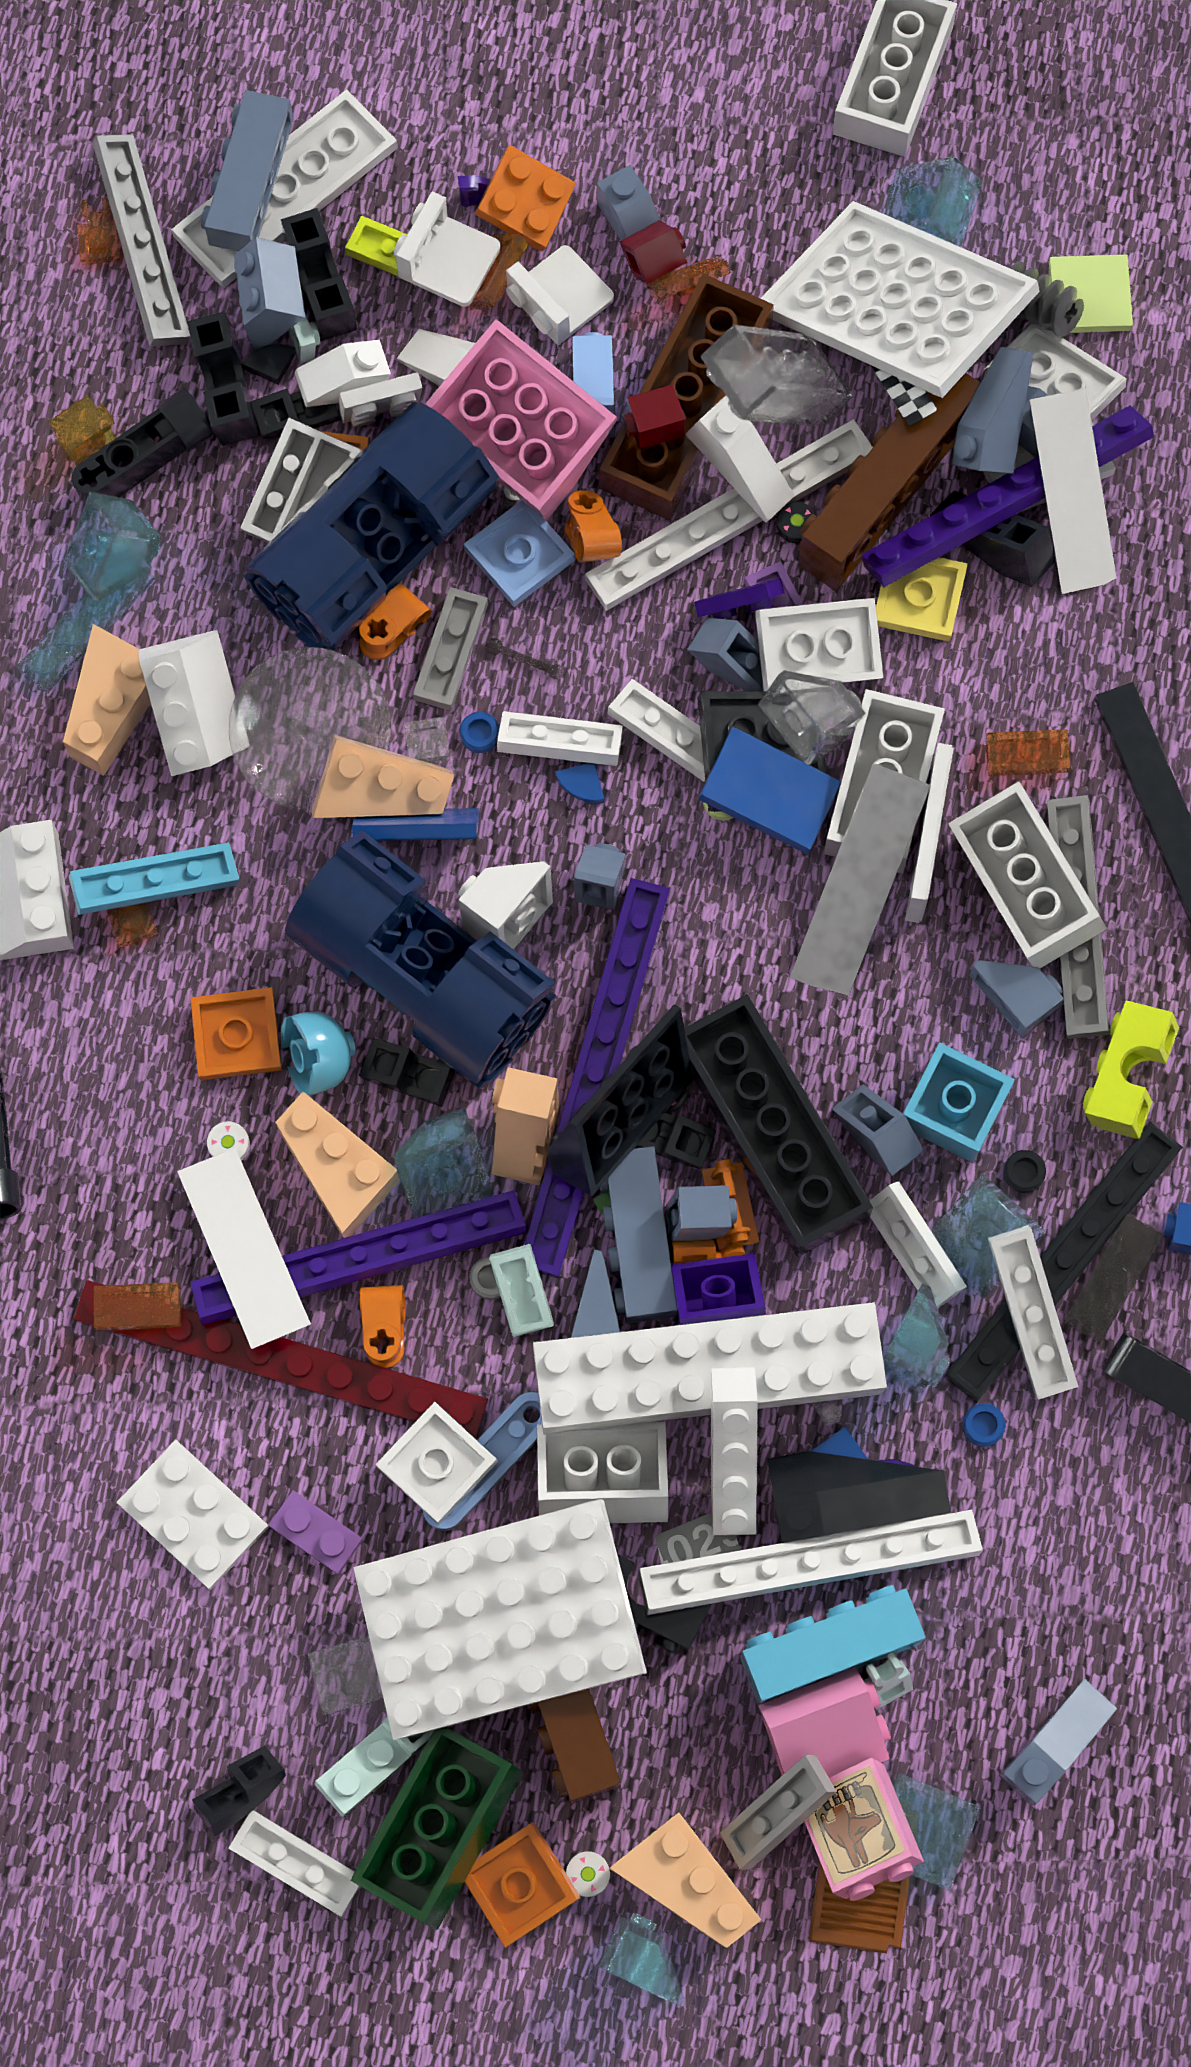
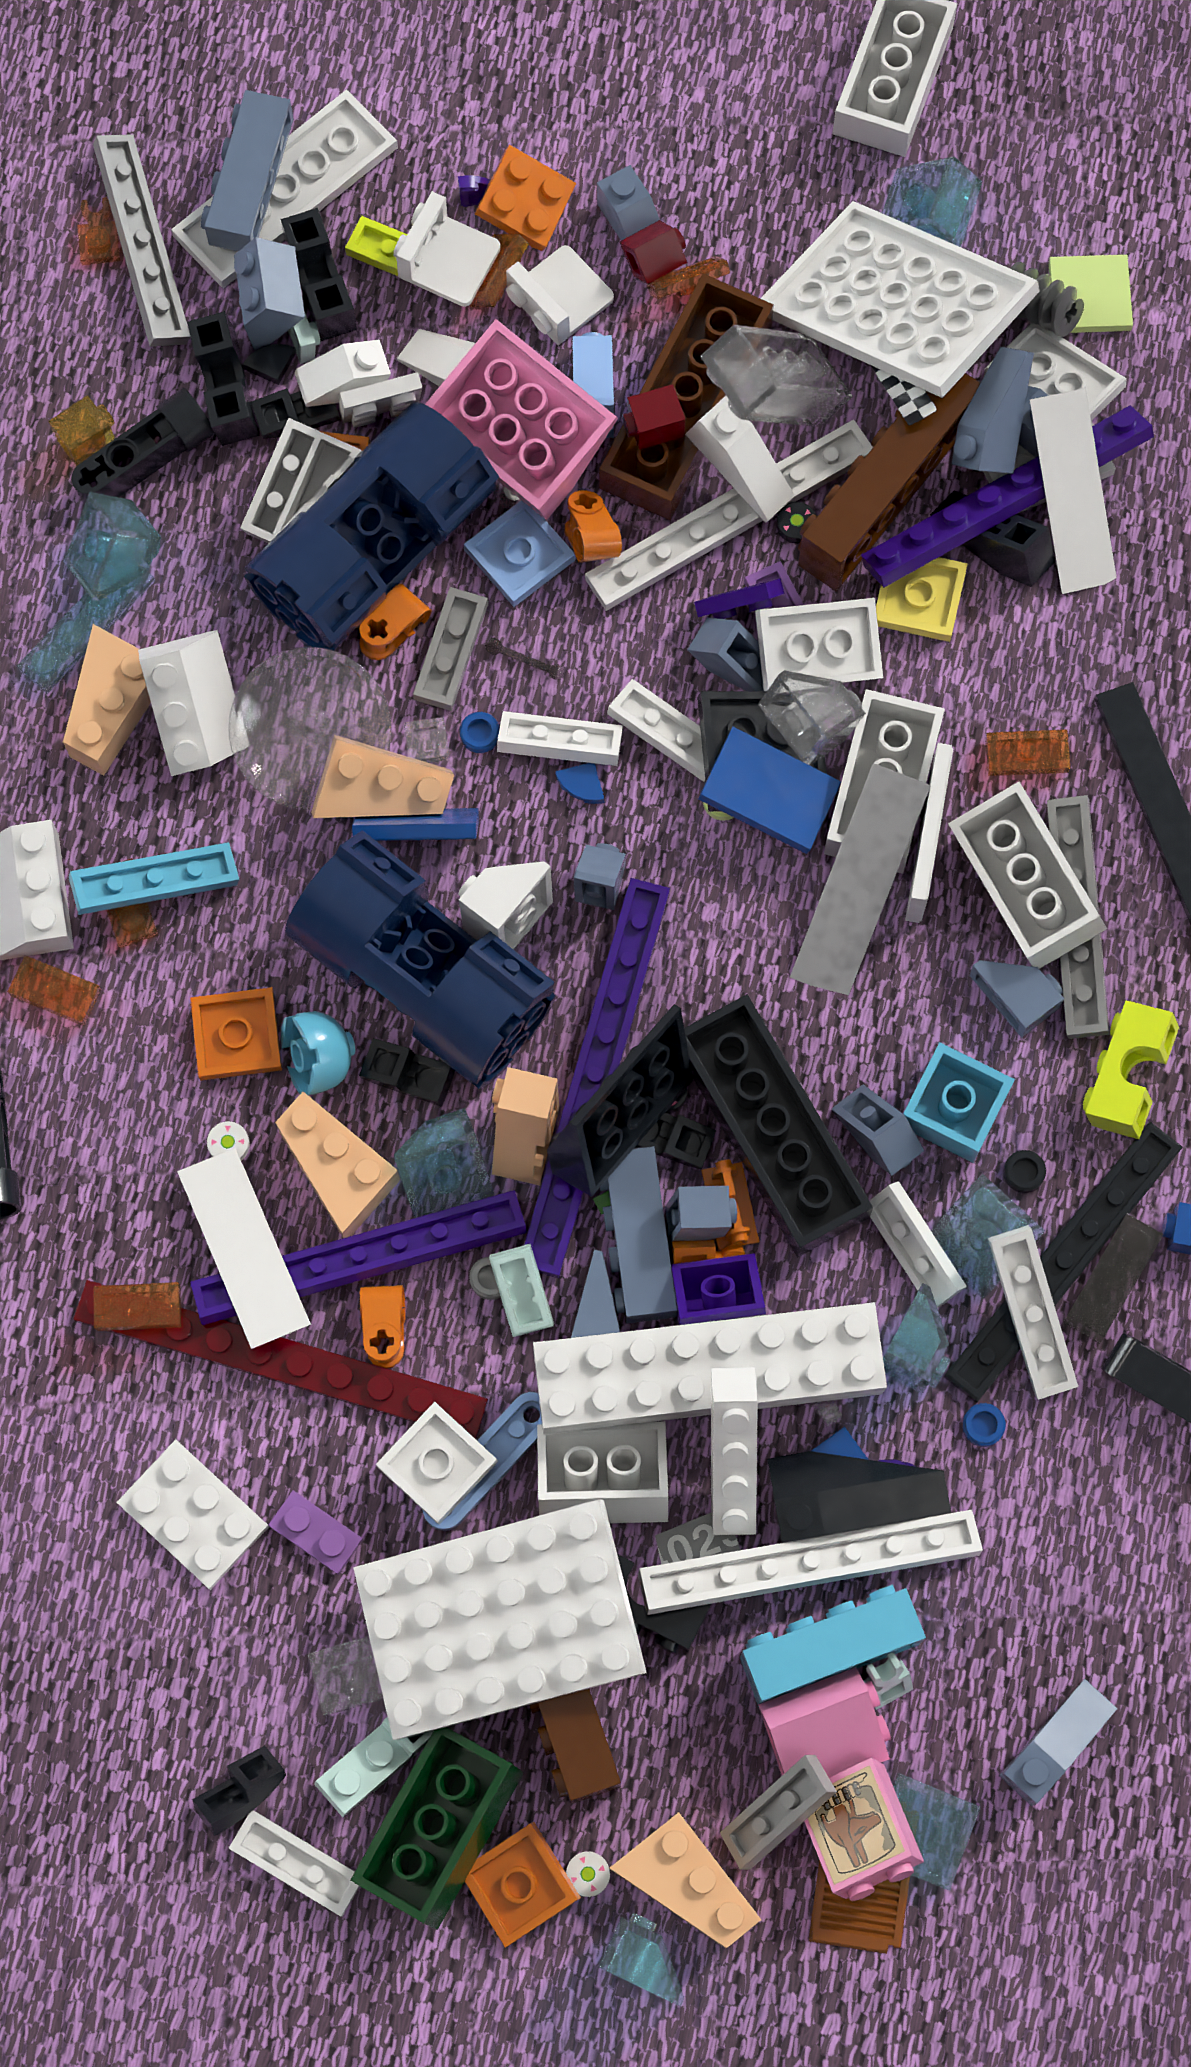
(54, 990): none -> clear orange plate

